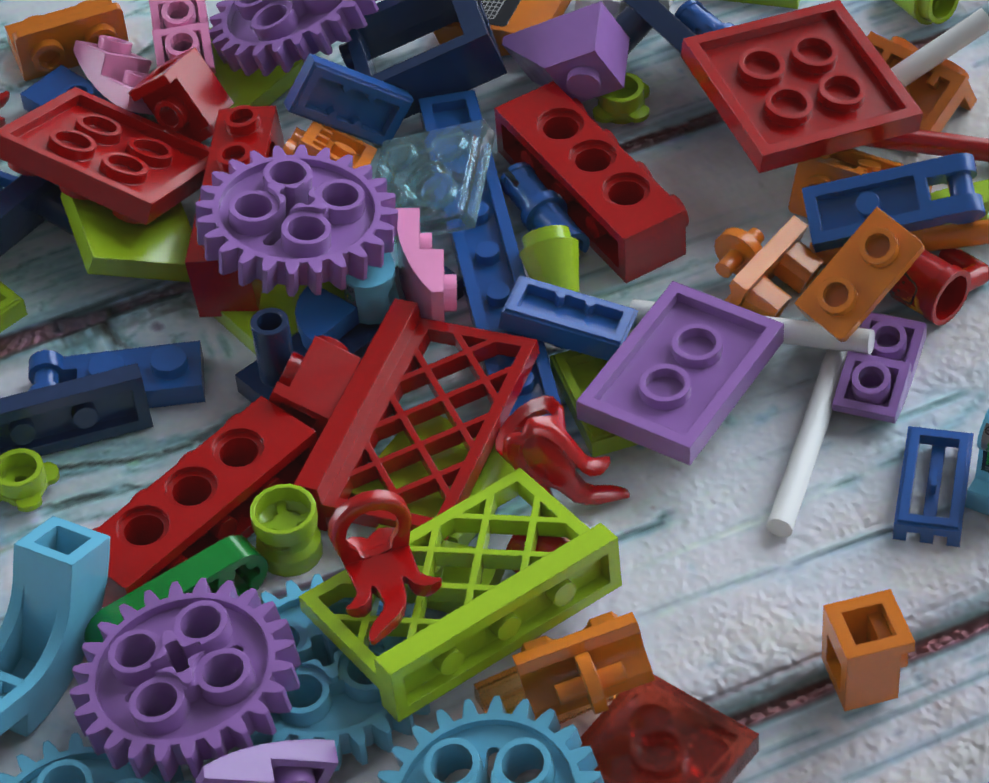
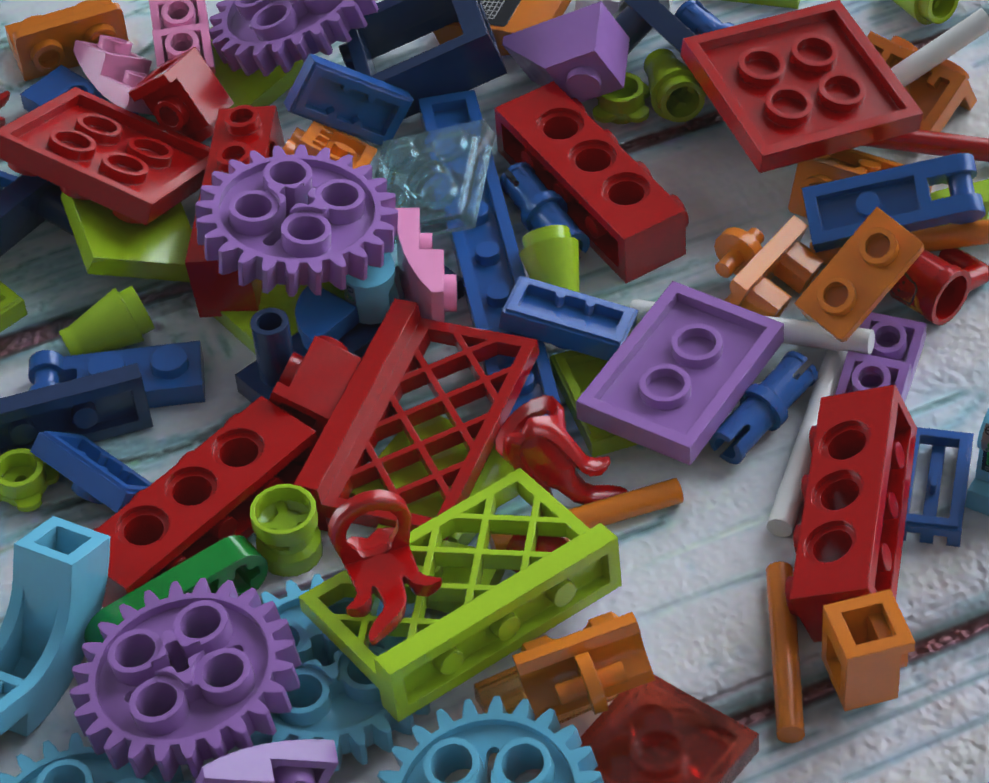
(92, 470): none -> blue plate
(109, 324): none -> lime cone
(618, 507): none -> orange bar
(673, 87): none -> lime cone
(763, 407): none -> blue pin
(785, 657): none -> orange bar
(852, 502): none -> red brick

